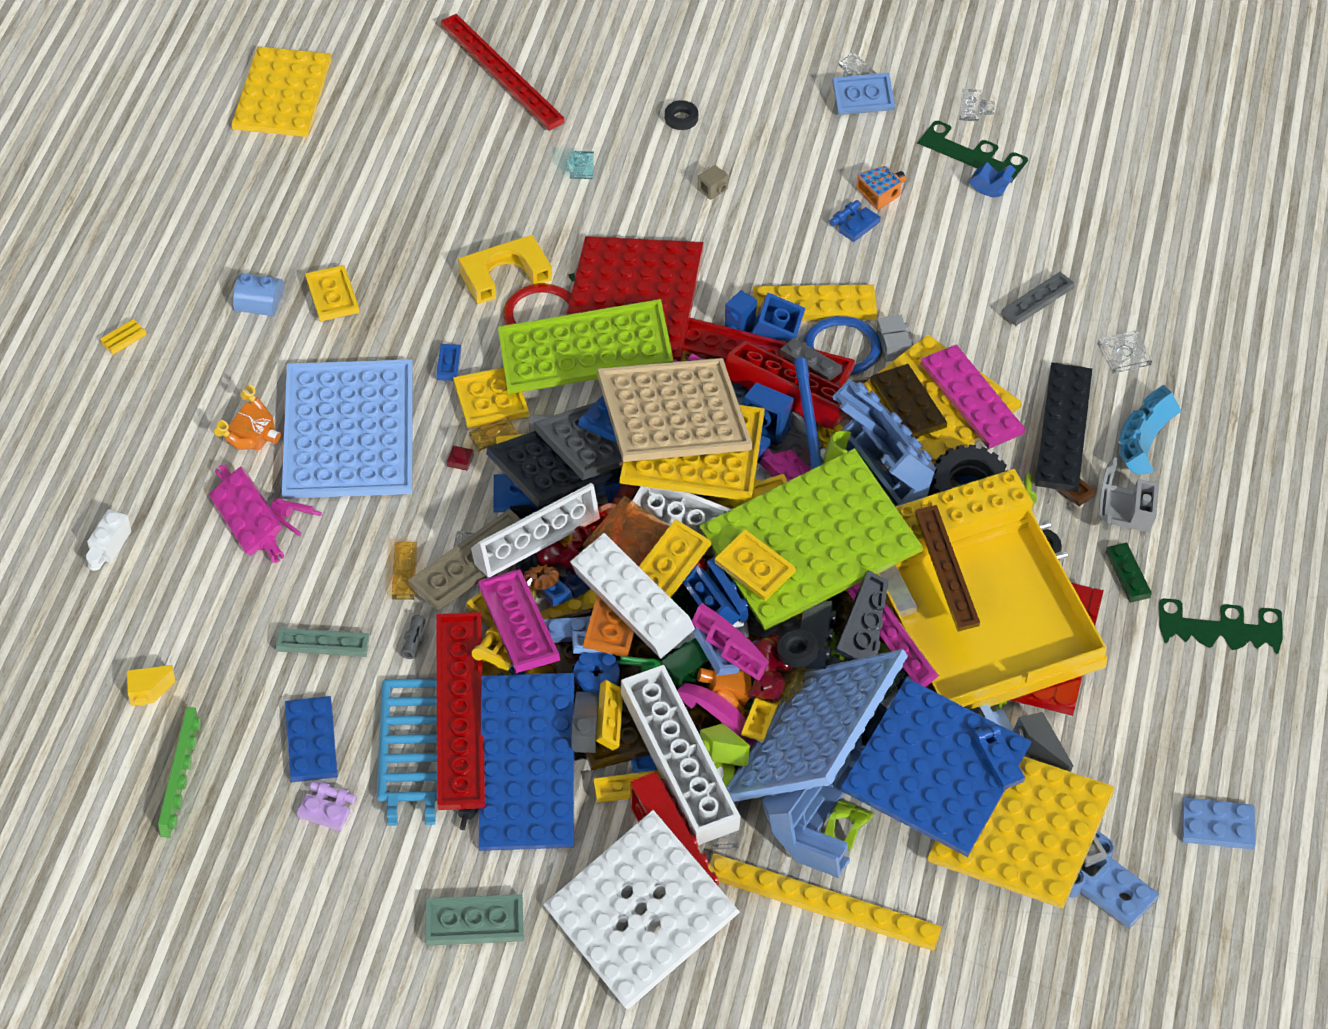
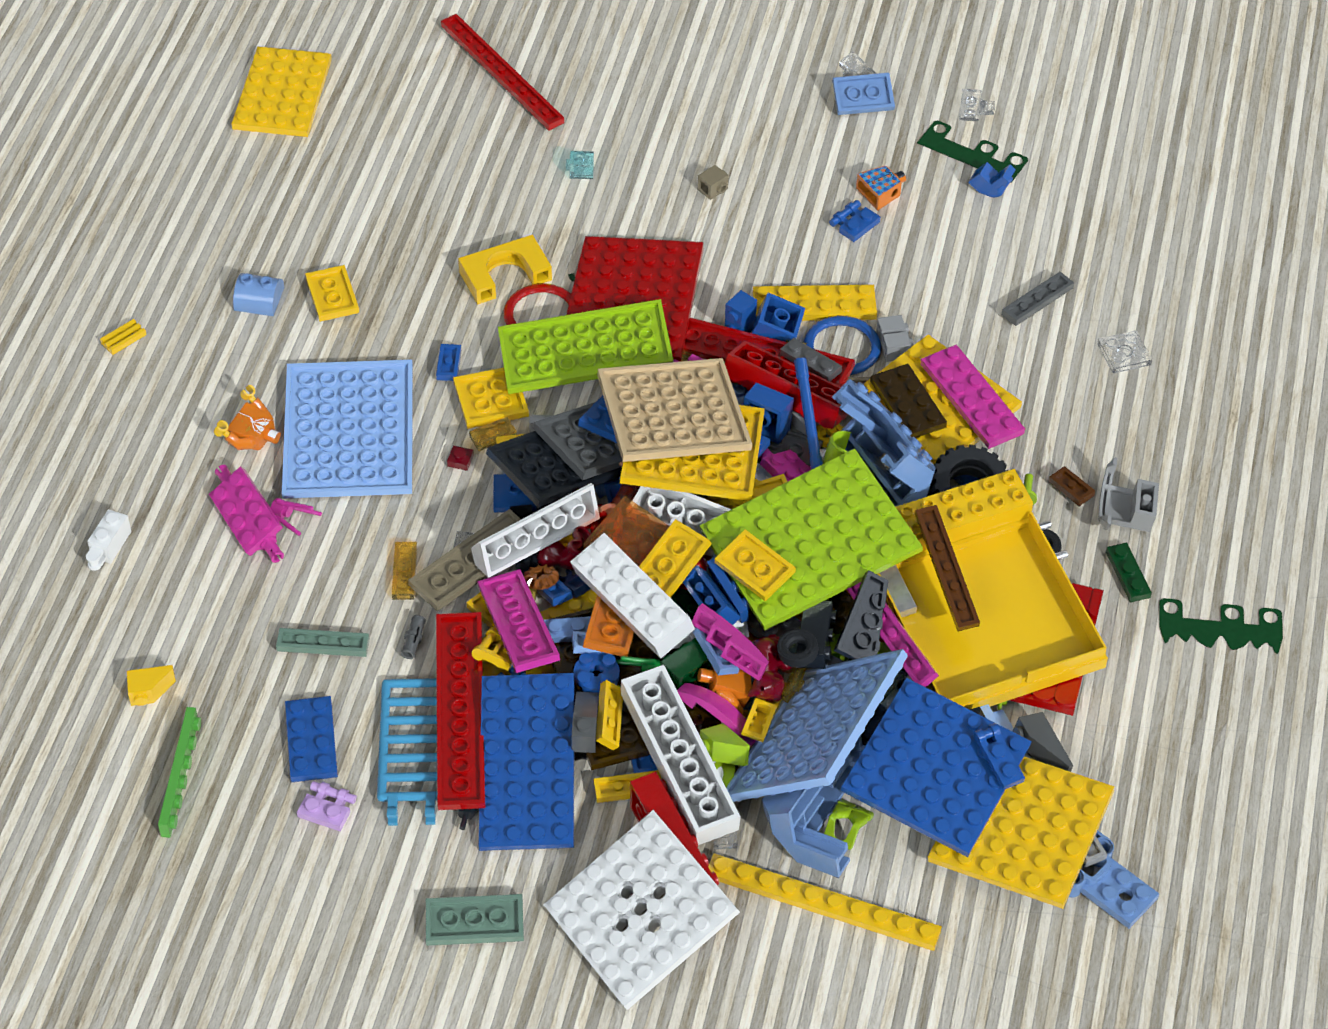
(681, 123): black tyre -> none
(1064, 427): black plate -> none
(1143, 427): dark azure brick -> none
(1218, 823): medium blue plate -> none

